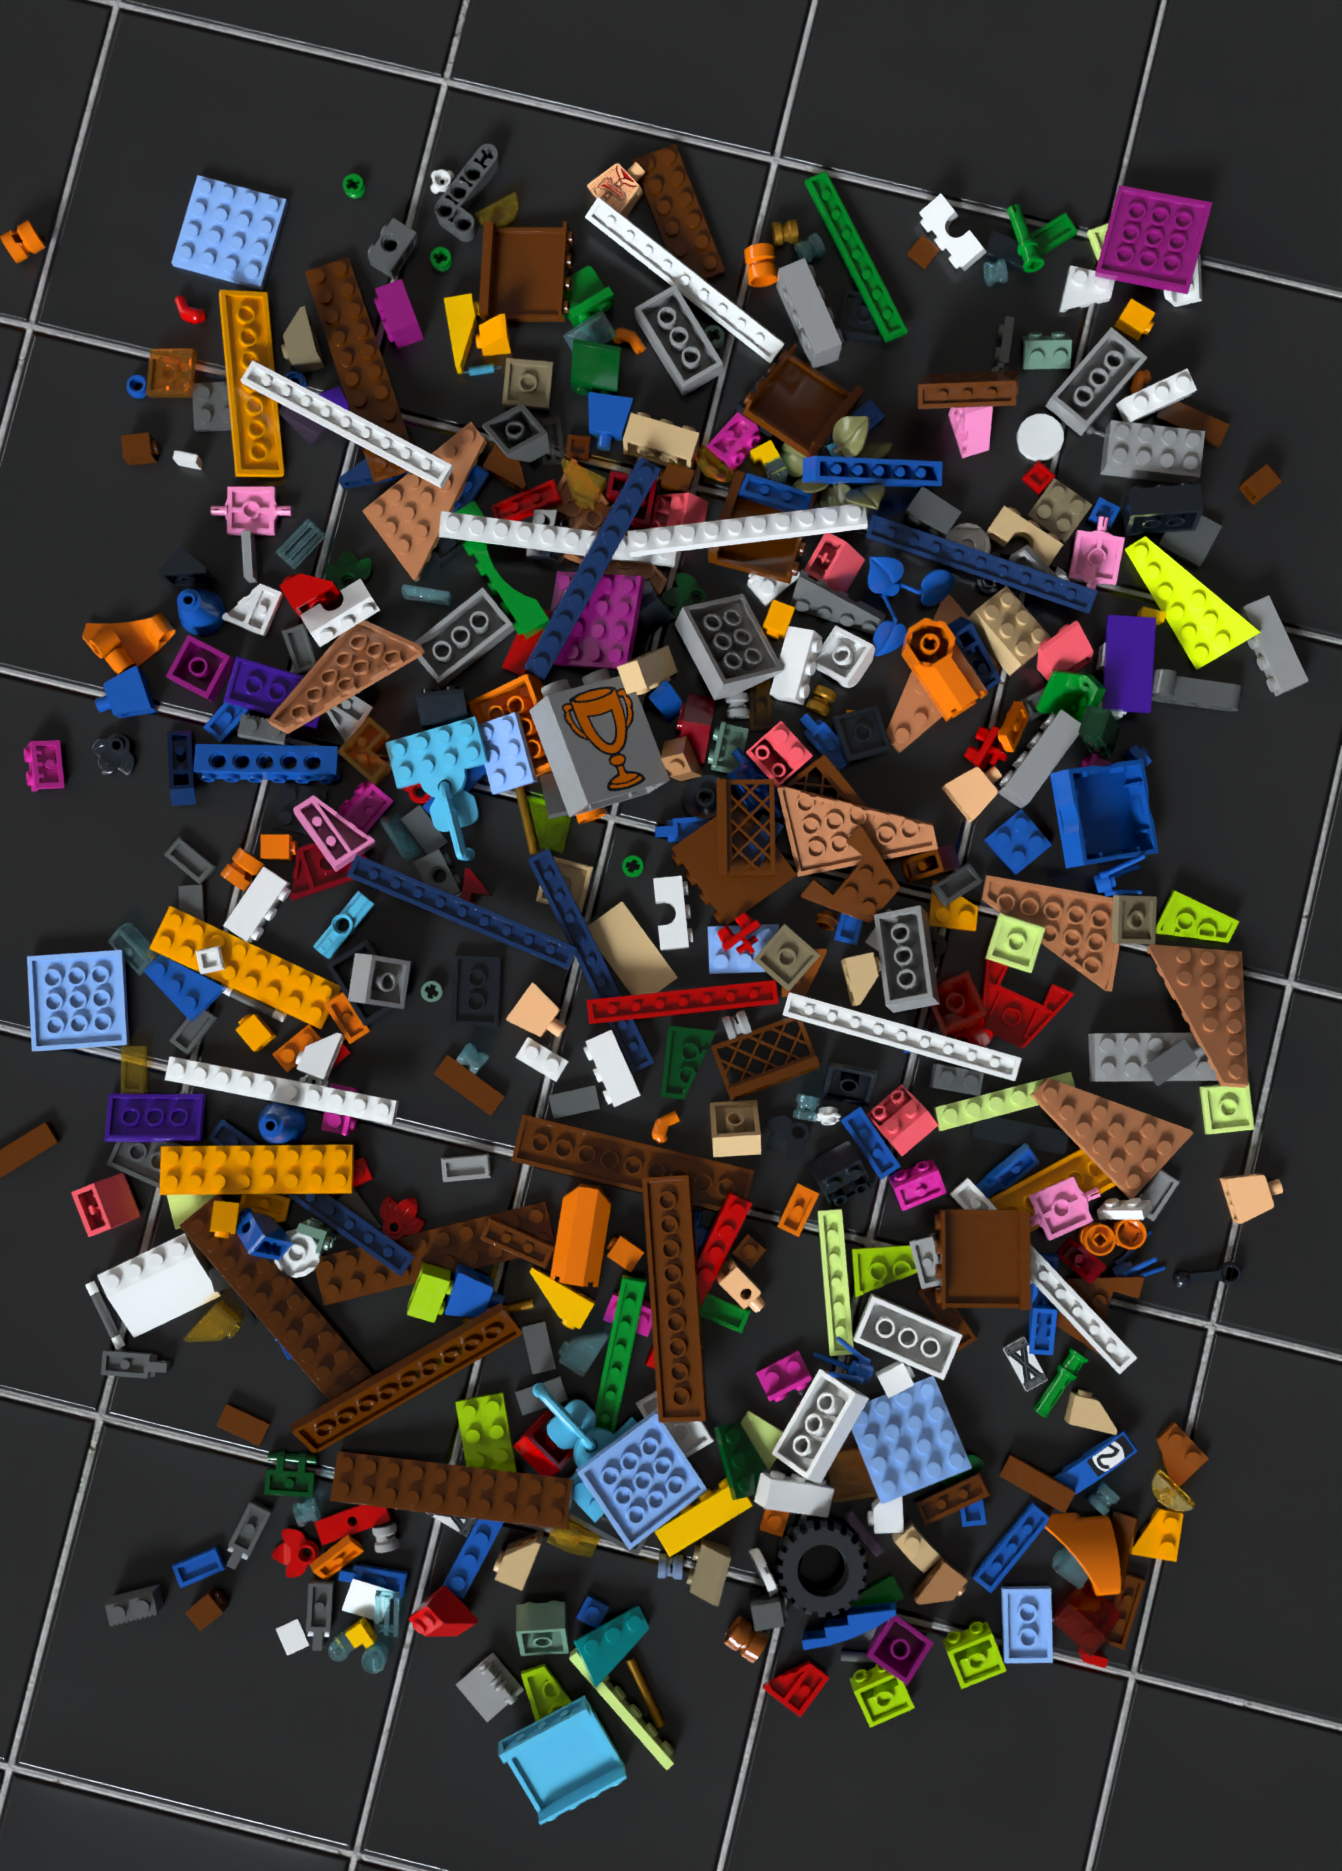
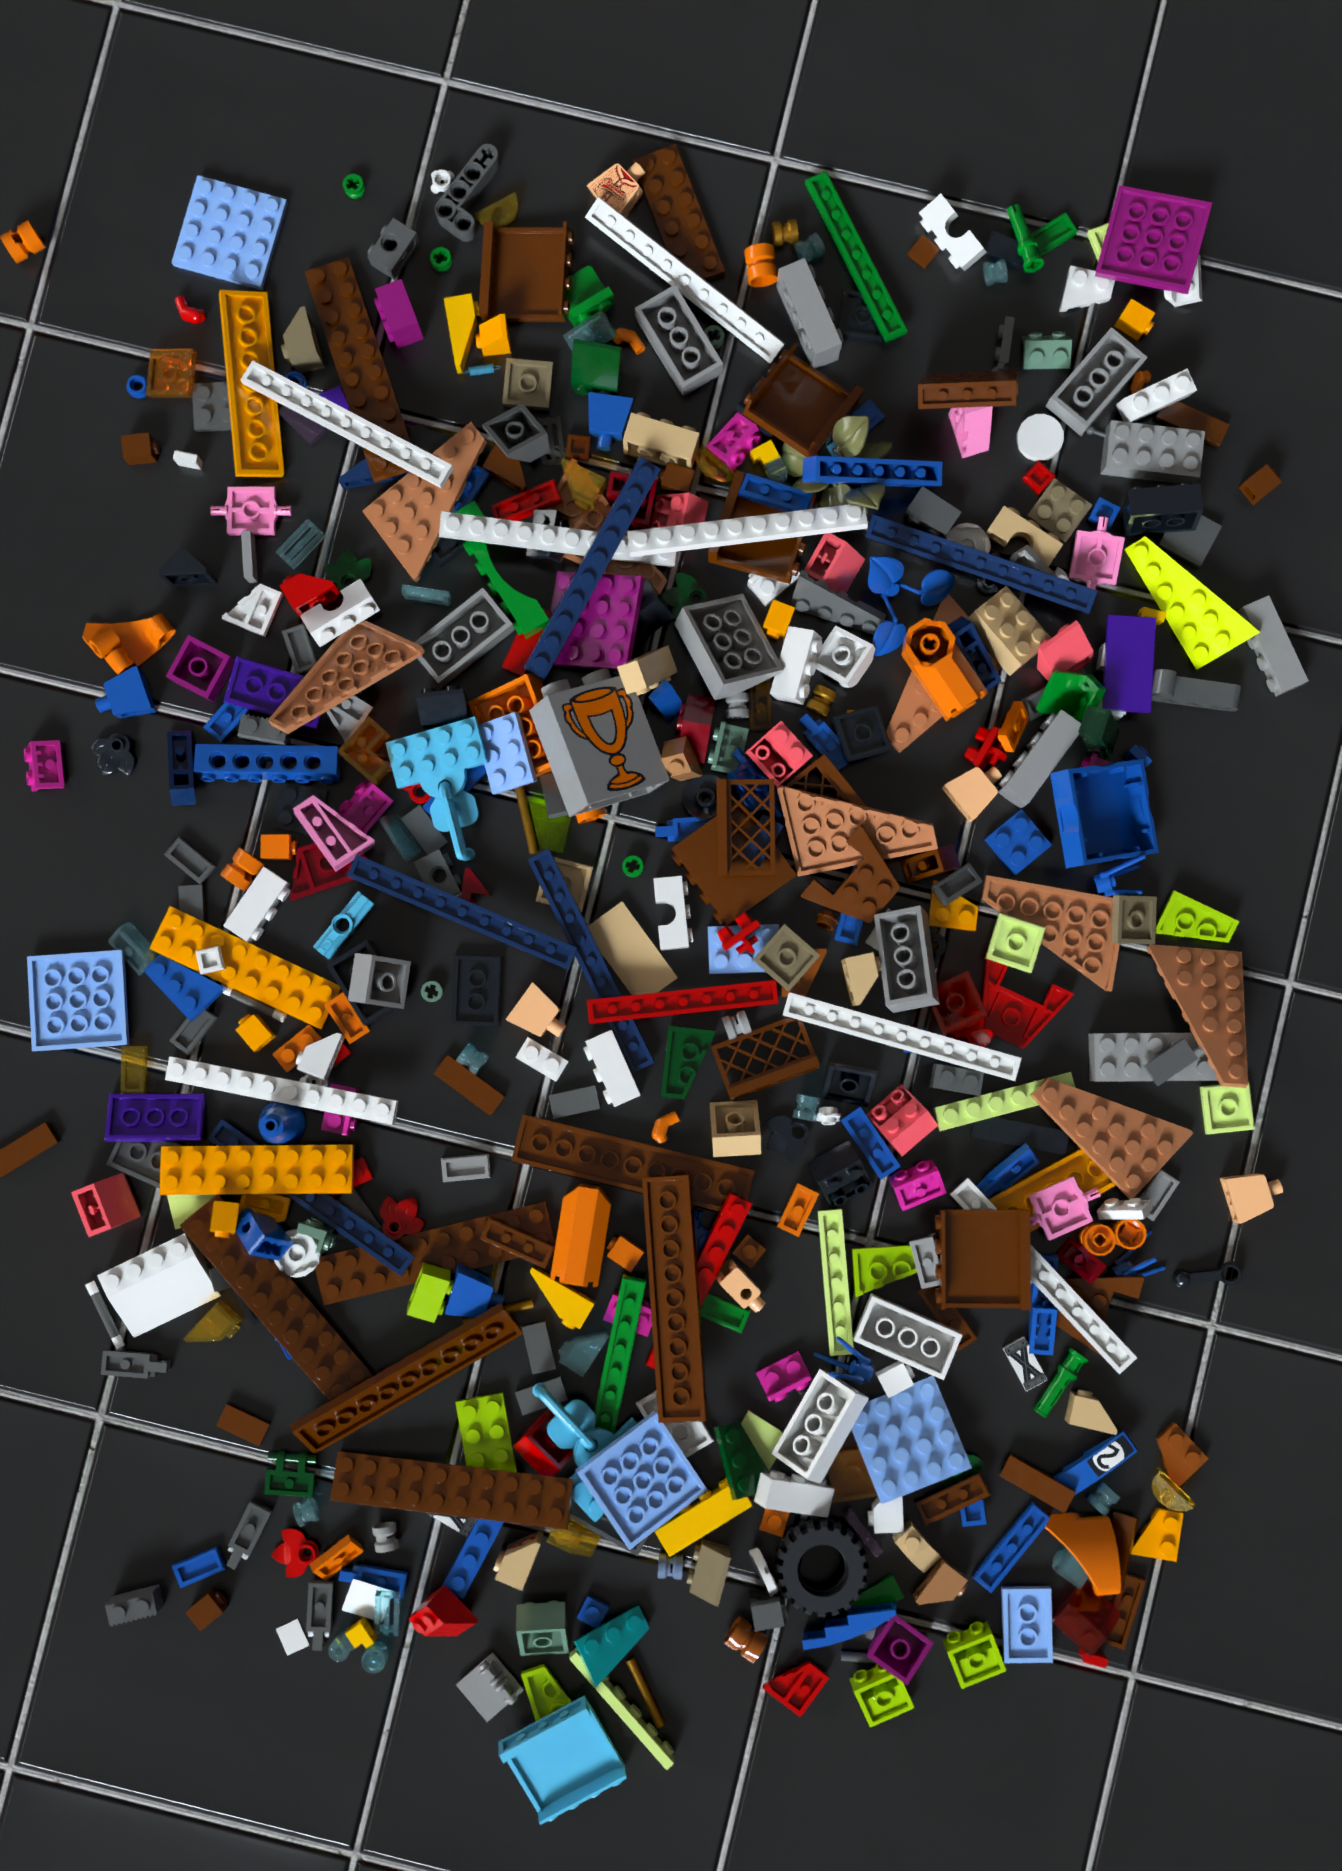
(200, 611): blue cone -> none
(339, 1524): red tile -> none

